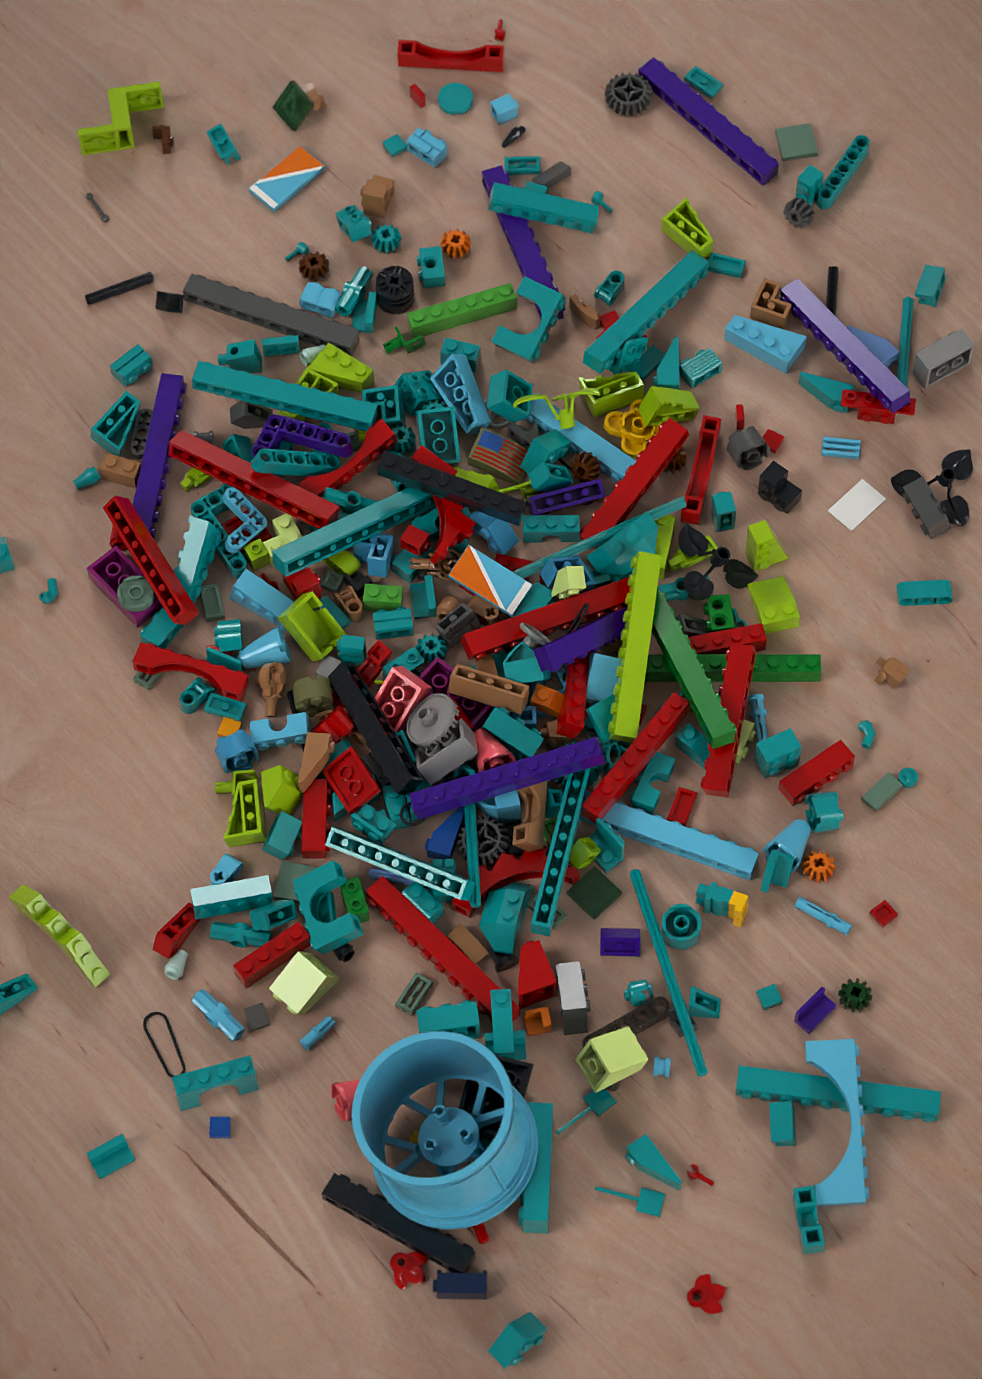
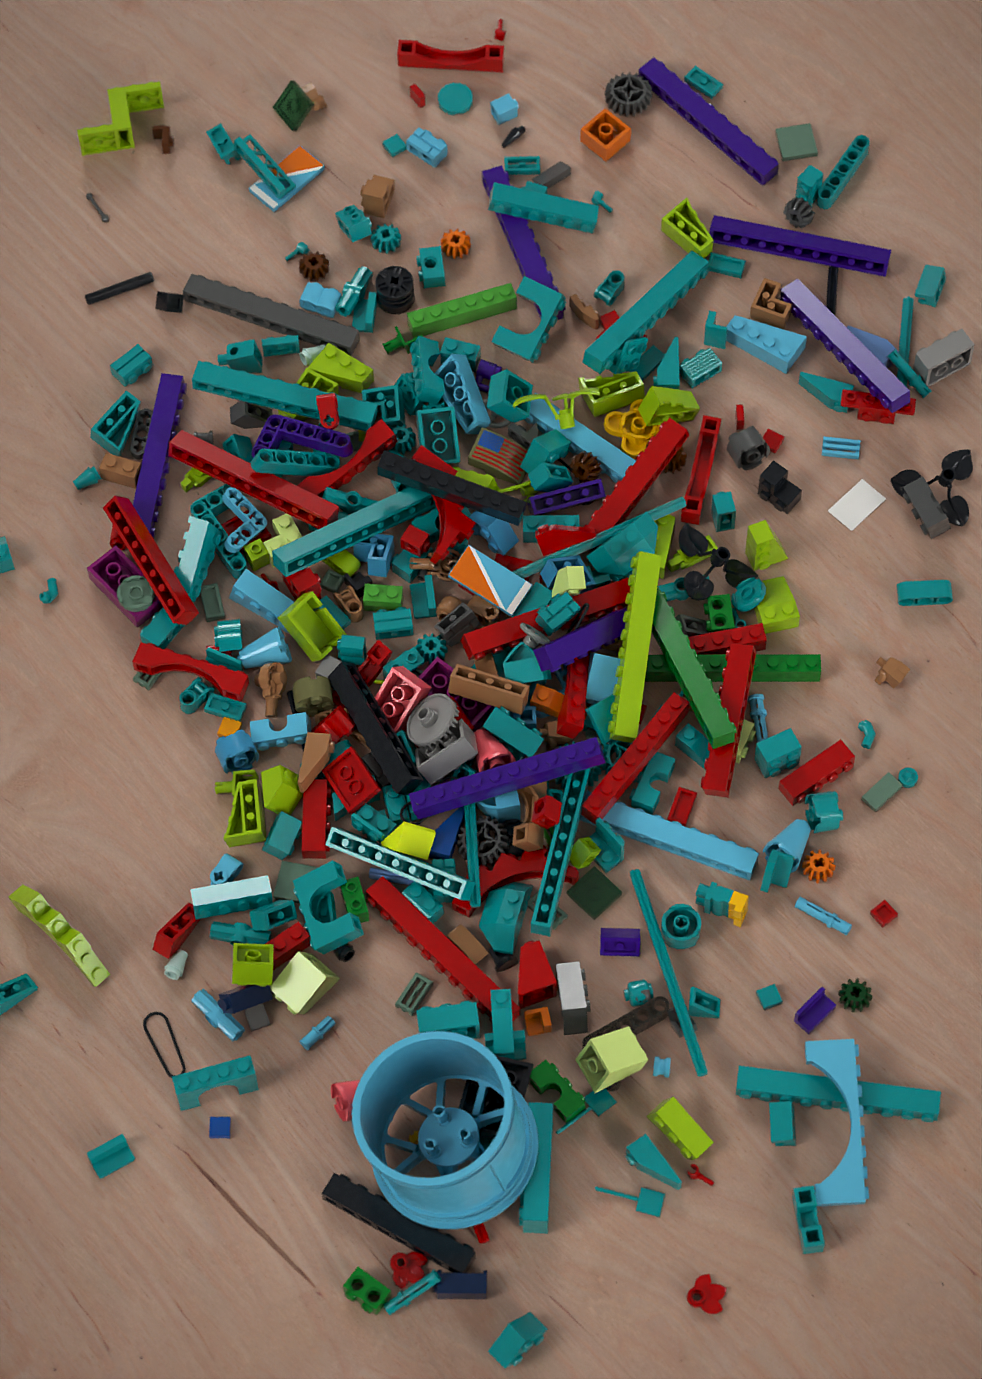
(244, 998): none -> dark blue brick
(252, 964): none -> lime slope
(262, 169): none -> teal fence
(328, 406): none -> red piece
(370, 1287): none -> green brick
(411, 840): none -> neon yellow slope
(427, 384): none -> teal arch
(430, 1280): none -> teal pin
(486, 370): none -> dark purple piece
(546, 812): none -> red brick
(547, 1077): none -> green arch
(557, 613): none -> teal brick
(559, 537): none -> red slope
(605, 134): none -> orange brick
(680, 1128): none -> lime wedge
(714, 334): none -> teal panel
(748, 594): none -> teal tile
(800, 245): none -> dark purple brick
(914, 379): none -> teal pin

